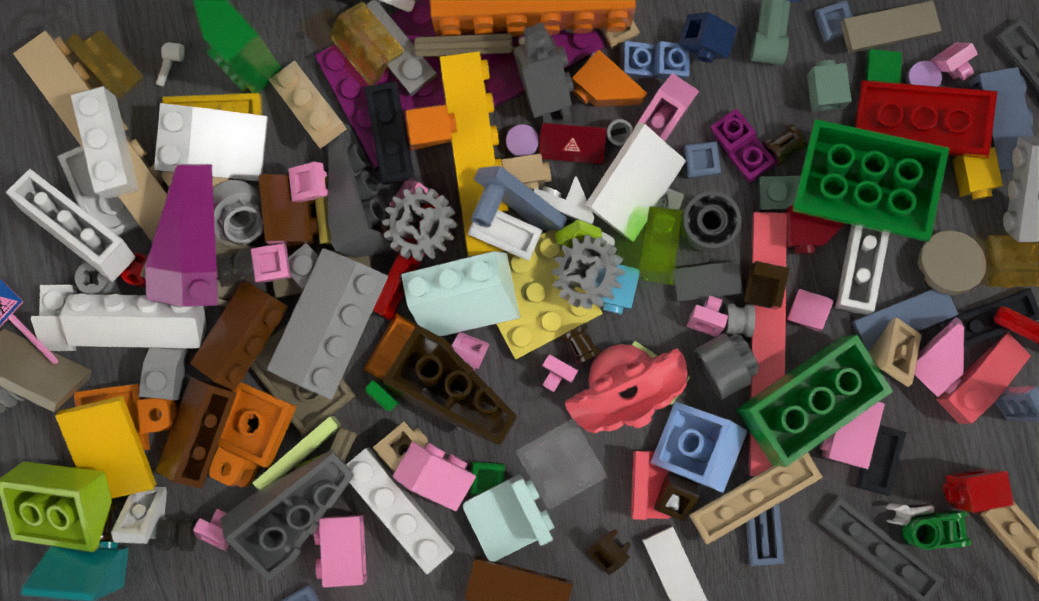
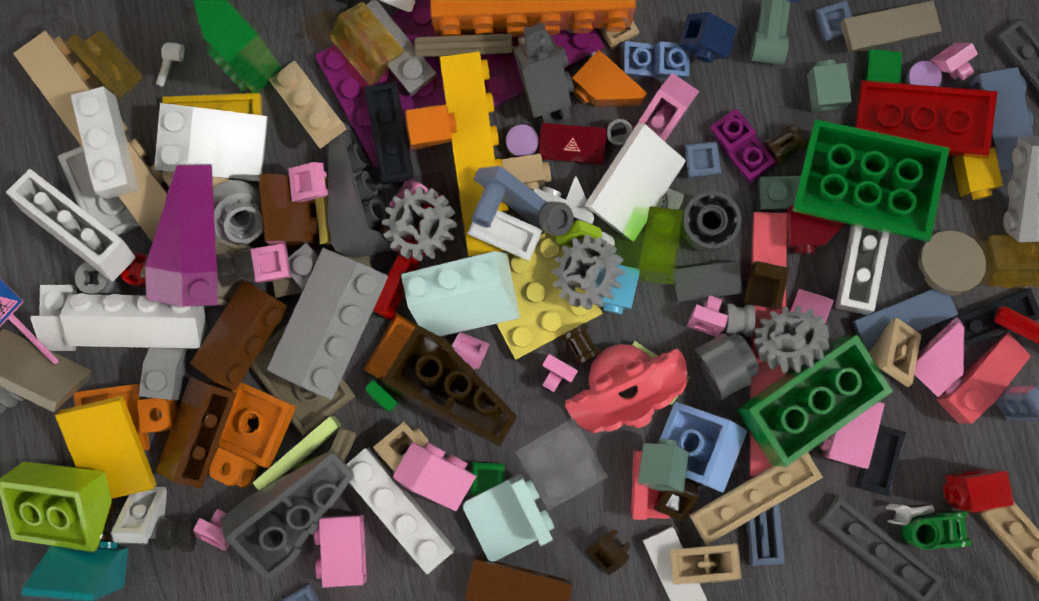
(556, 218): none -> dark grey tile
(663, 466): none -> sand green brick
(705, 564): none -> tan slope
(789, 341): none -> light grey gear

